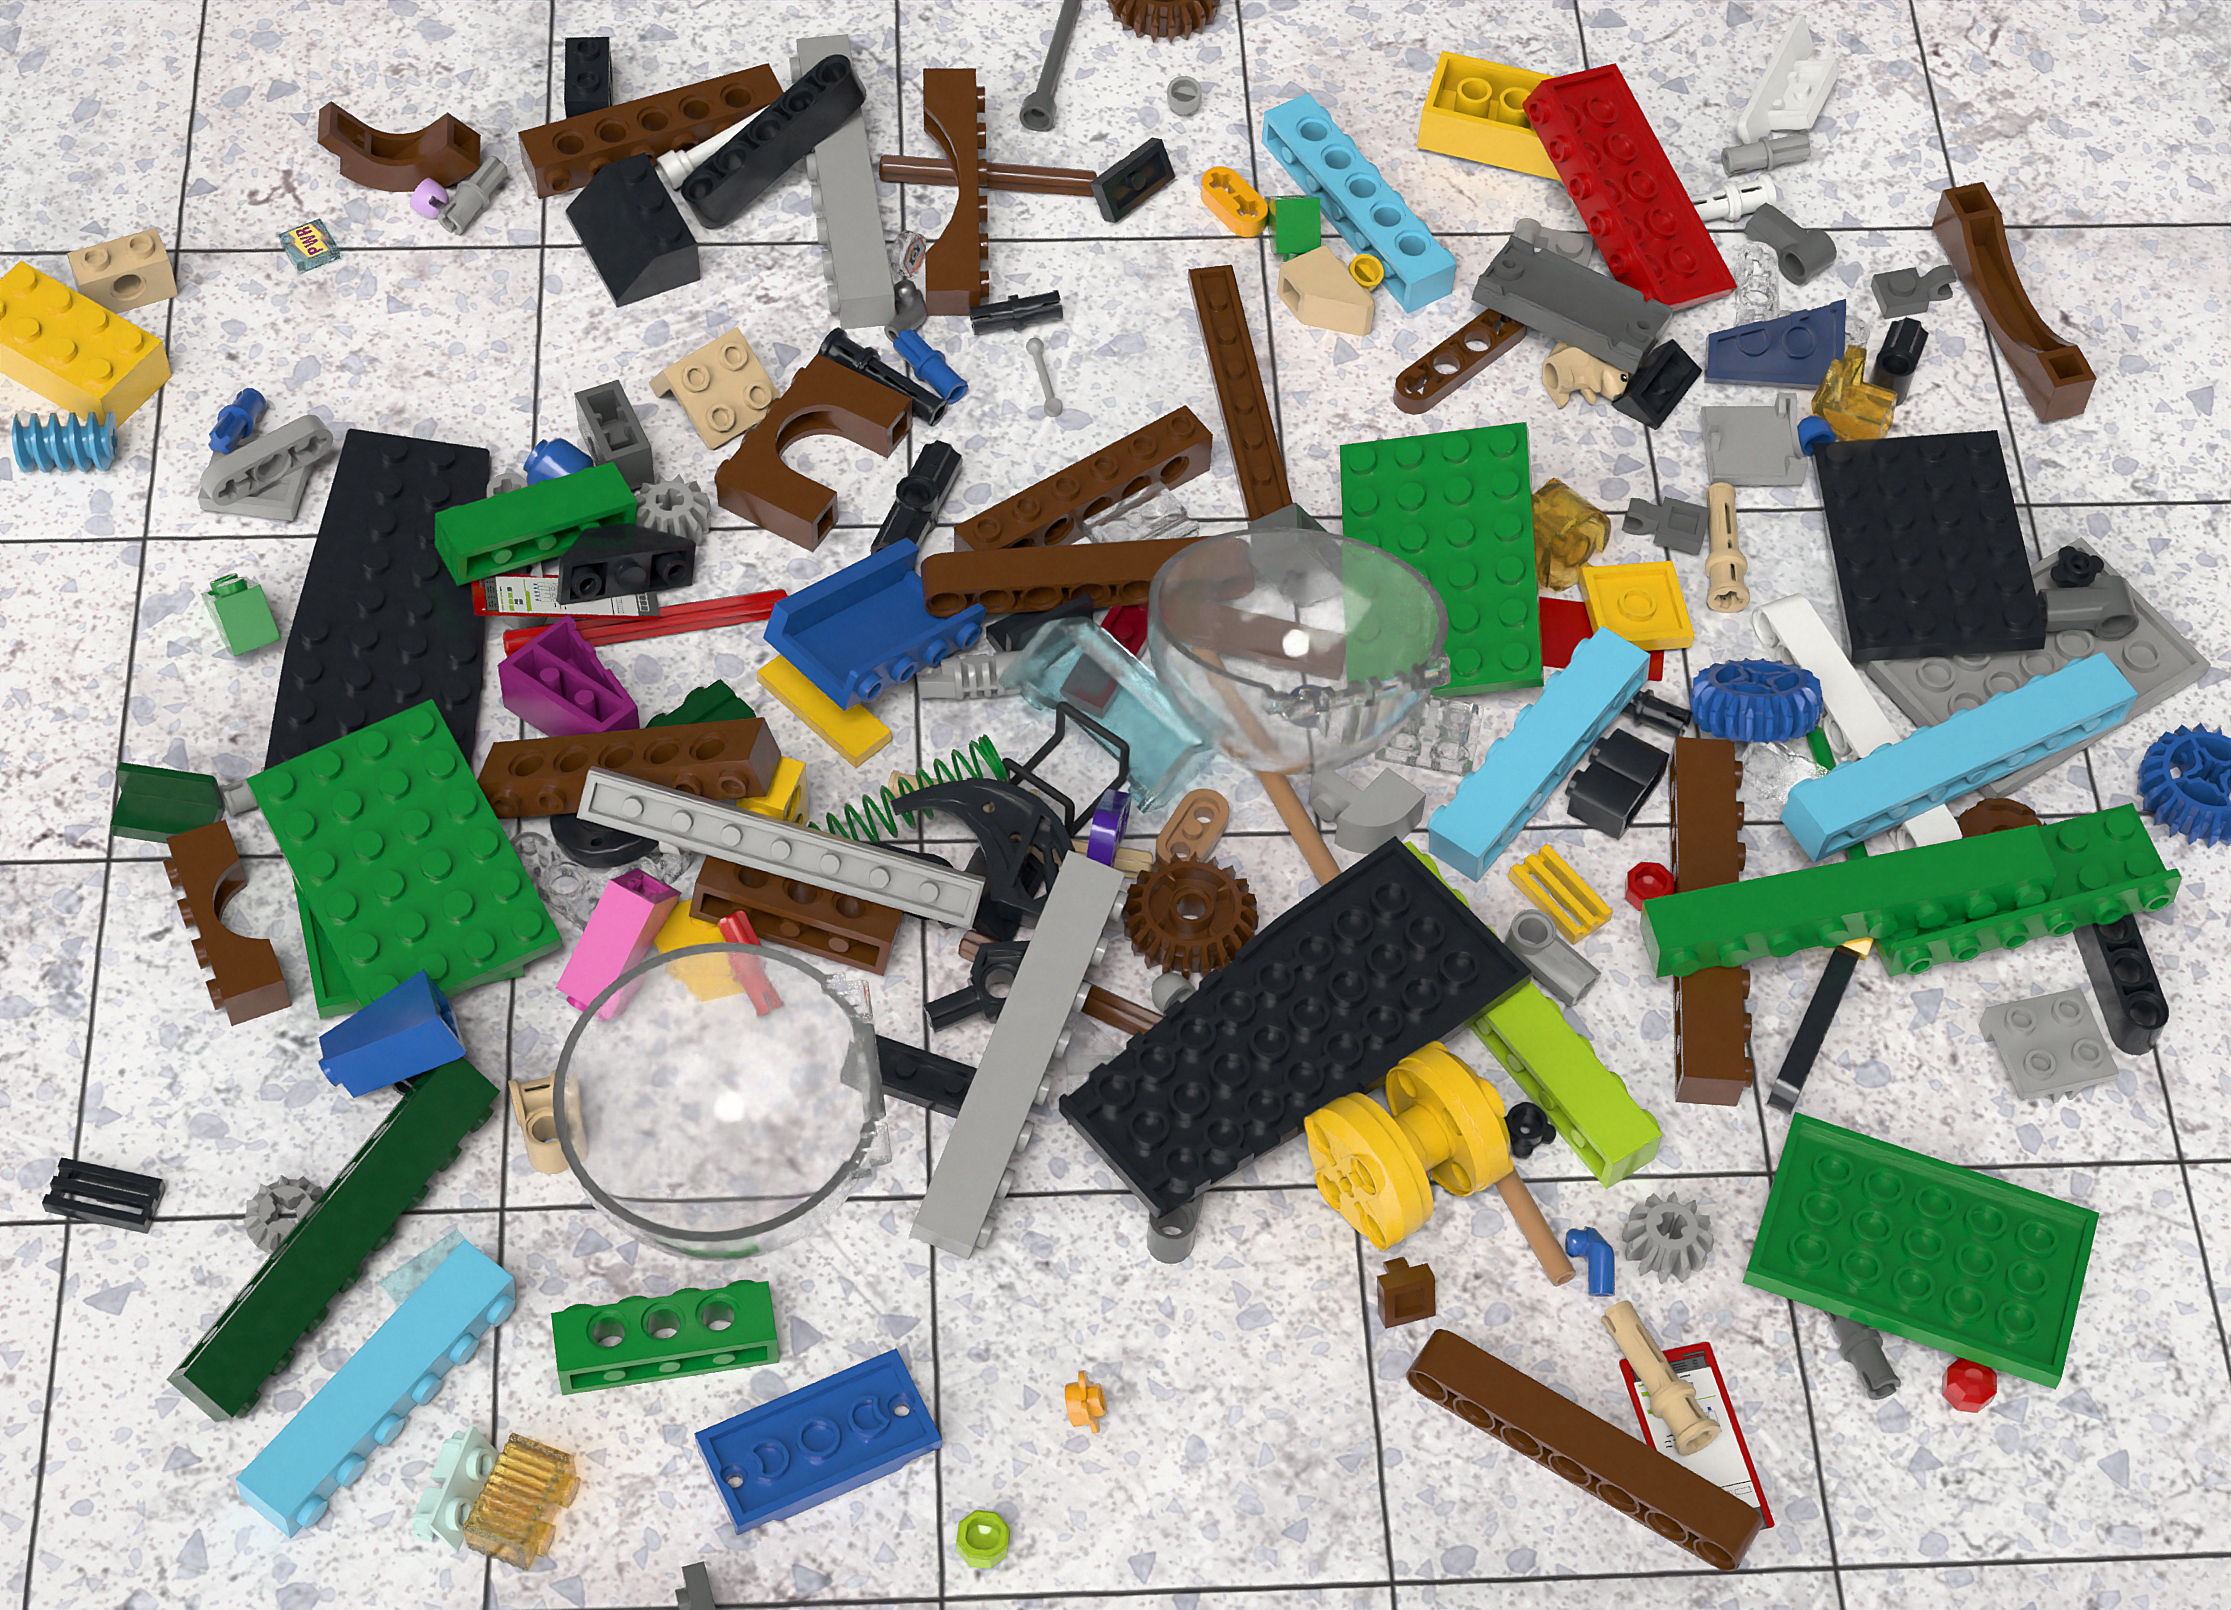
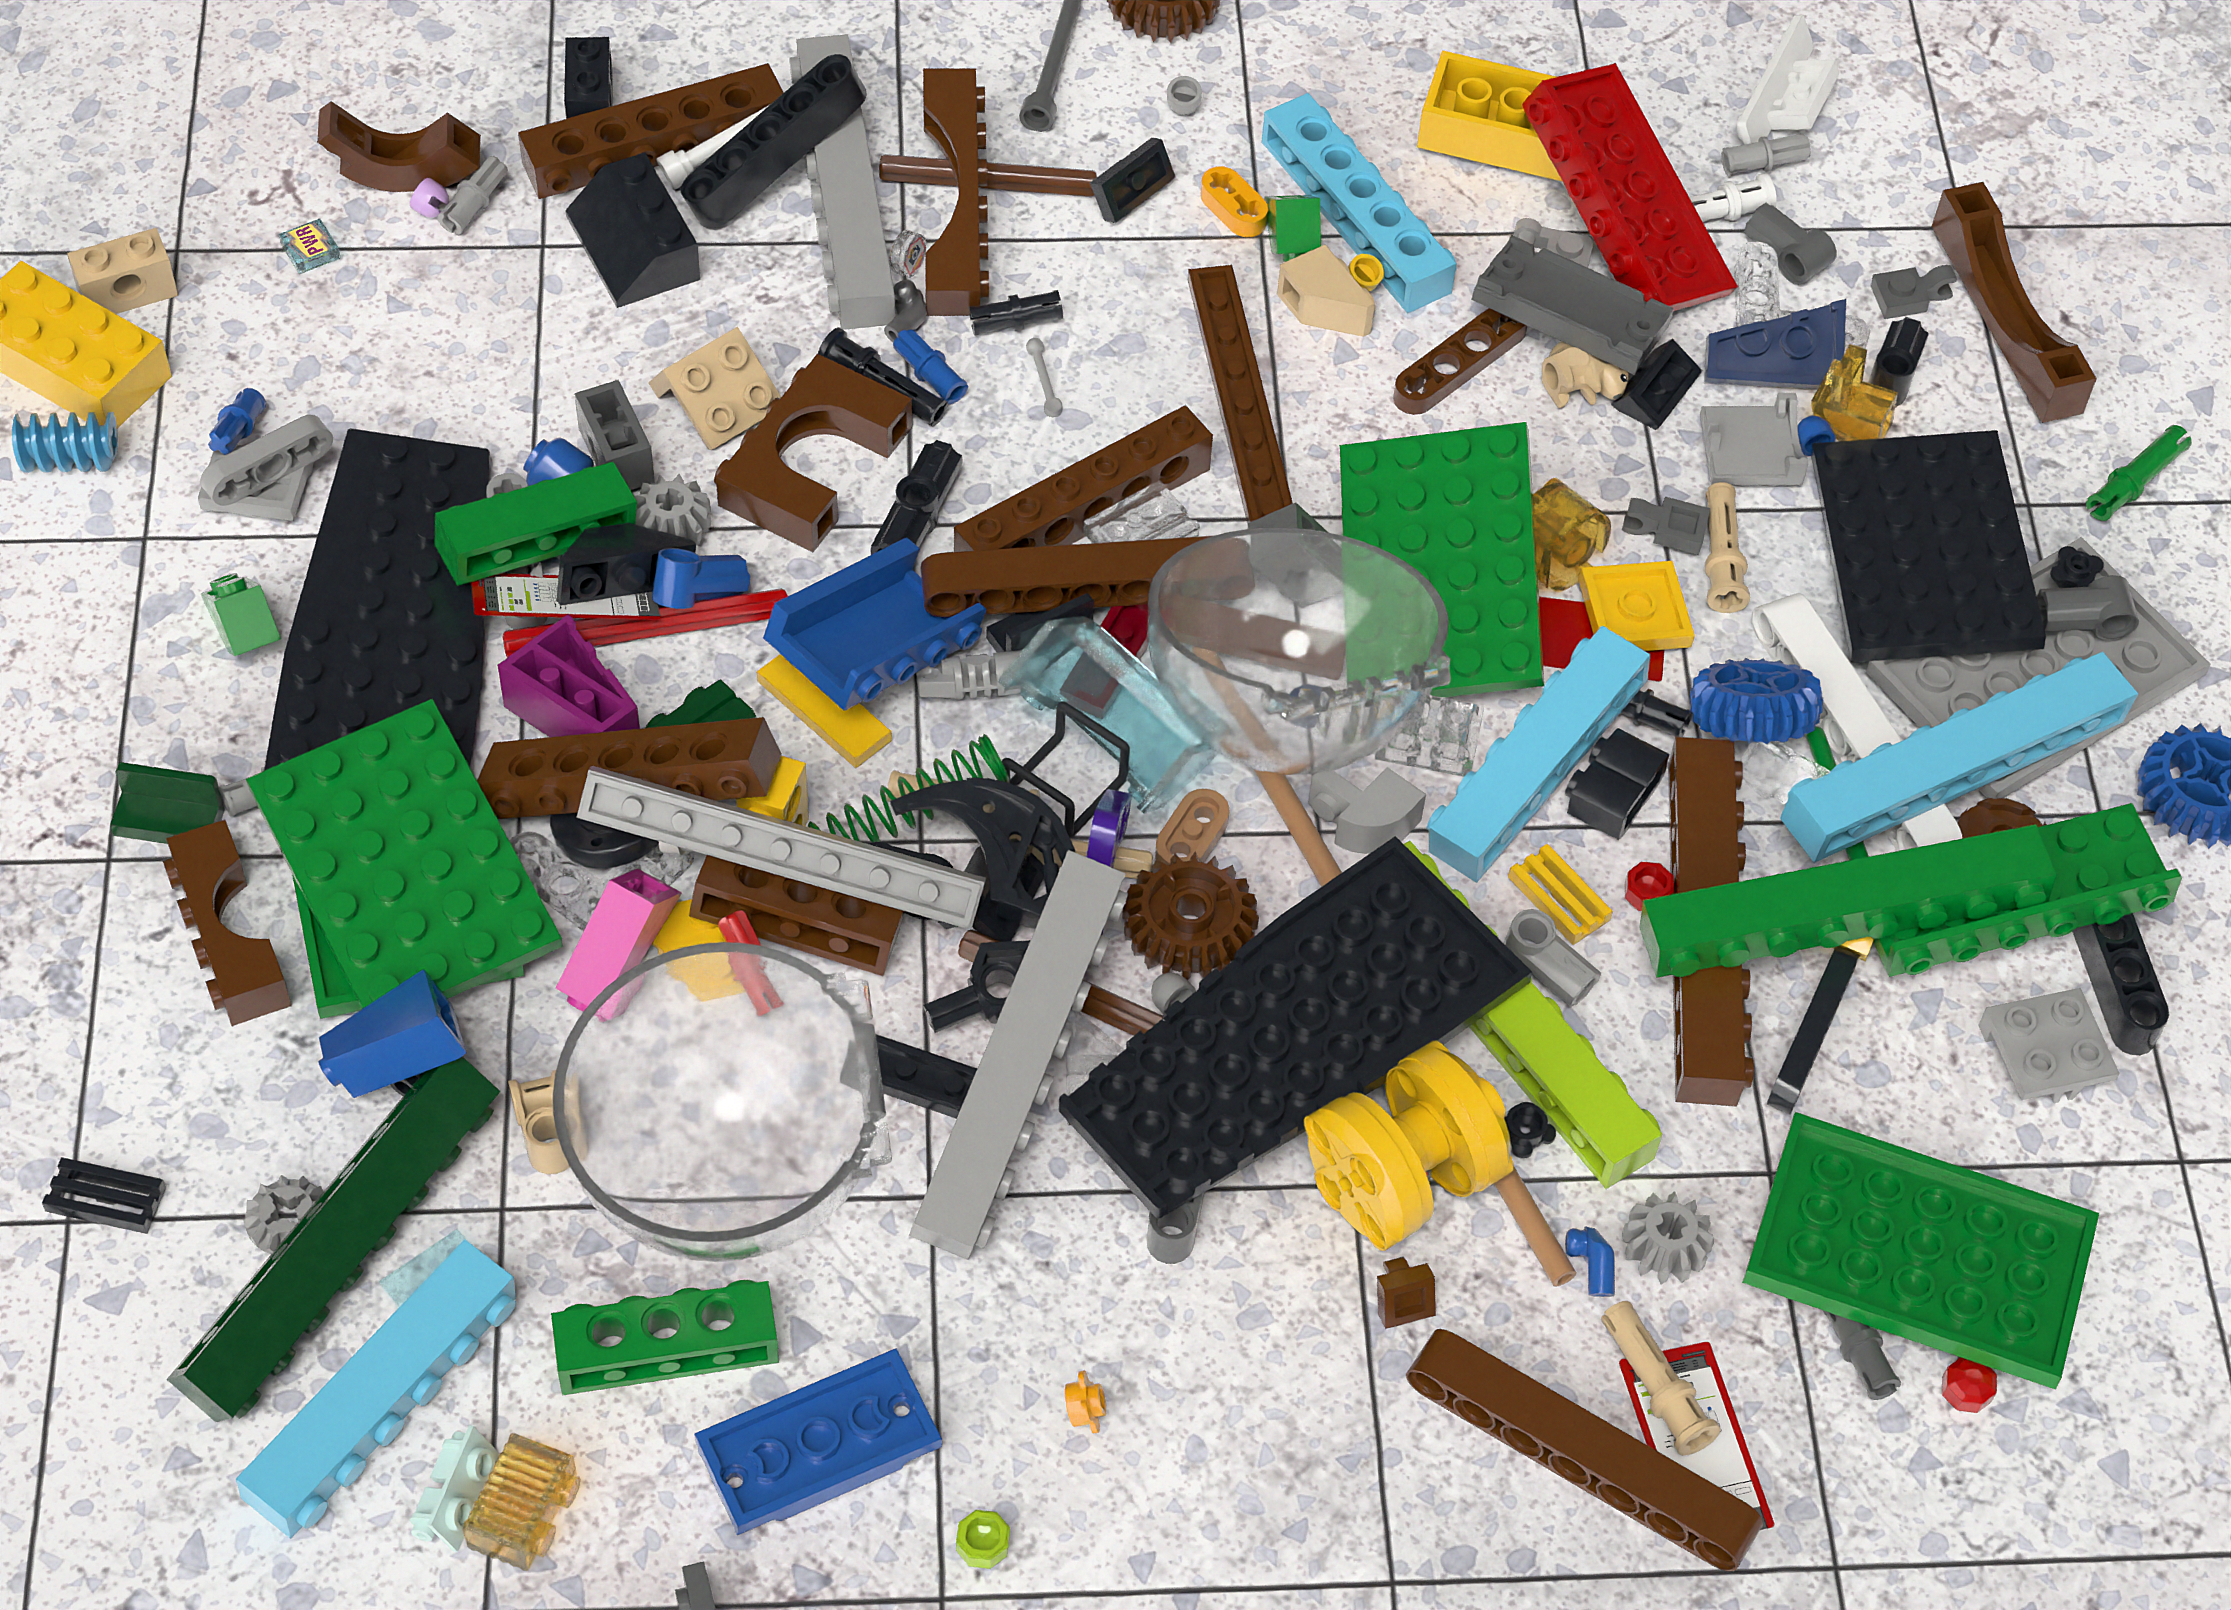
(688, 577): none -> blue piece
(2128, 481): none -> green pin

